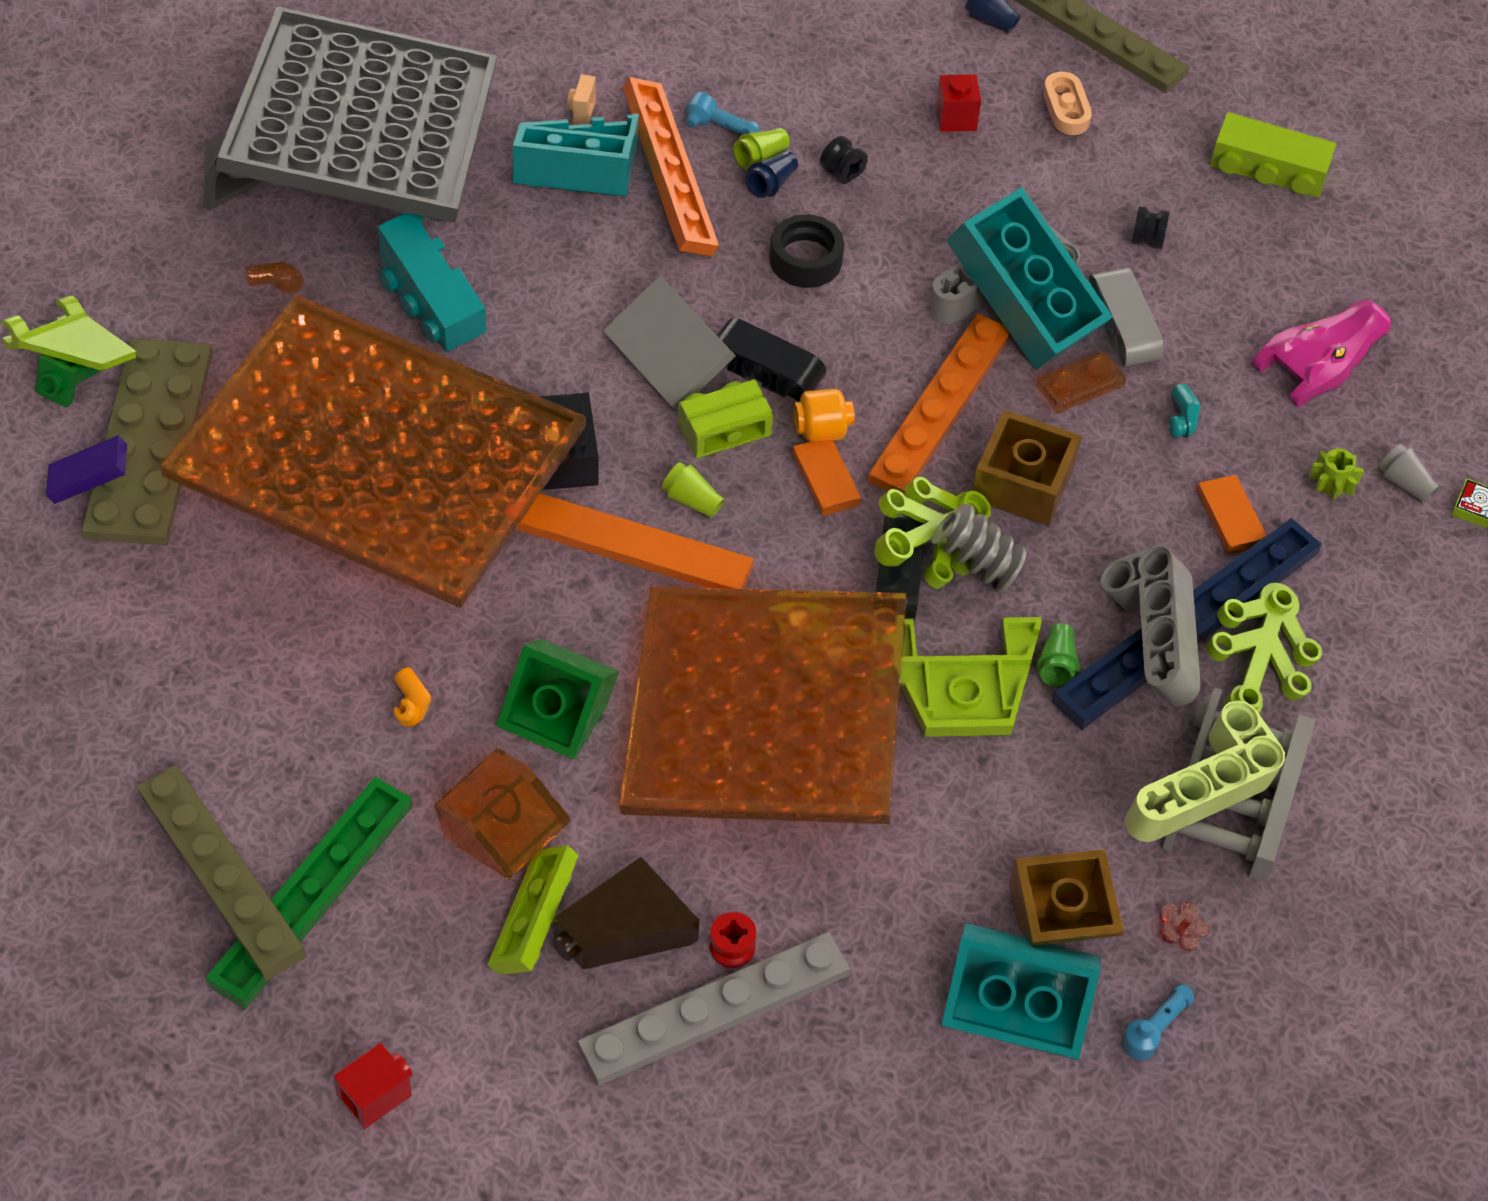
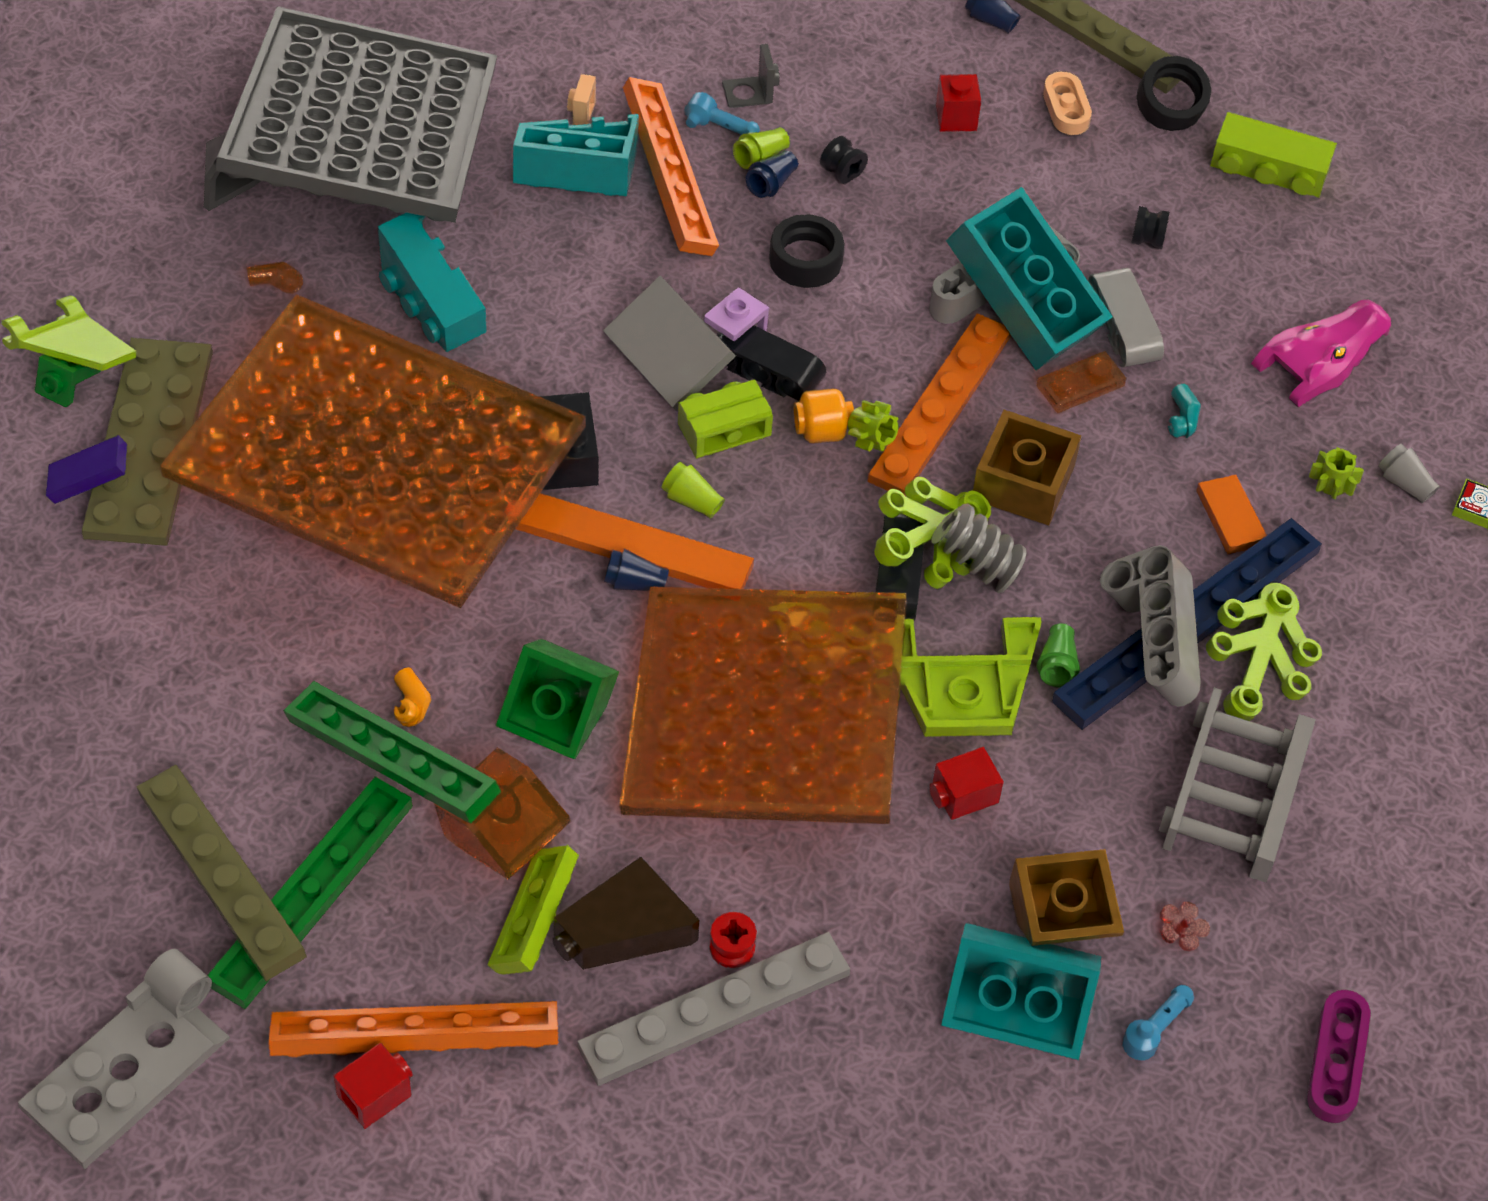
(163, 1000): none -> light grey hinge
(393, 752): none -> green plate
(413, 1028): none -> orange plate
(633, 572): none -> dark blue cone
(737, 314): none -> lavender bracket
(762, 84): none -> dark grey bracket
(826, 476): orange tile -> none
(873, 426): none -> lime gear
(966, 783): none -> red brick
(1186, 71): none -> black tyre
(1234, 762): yellowish green beam -> none
(1343, 1039): none -> magenta plate

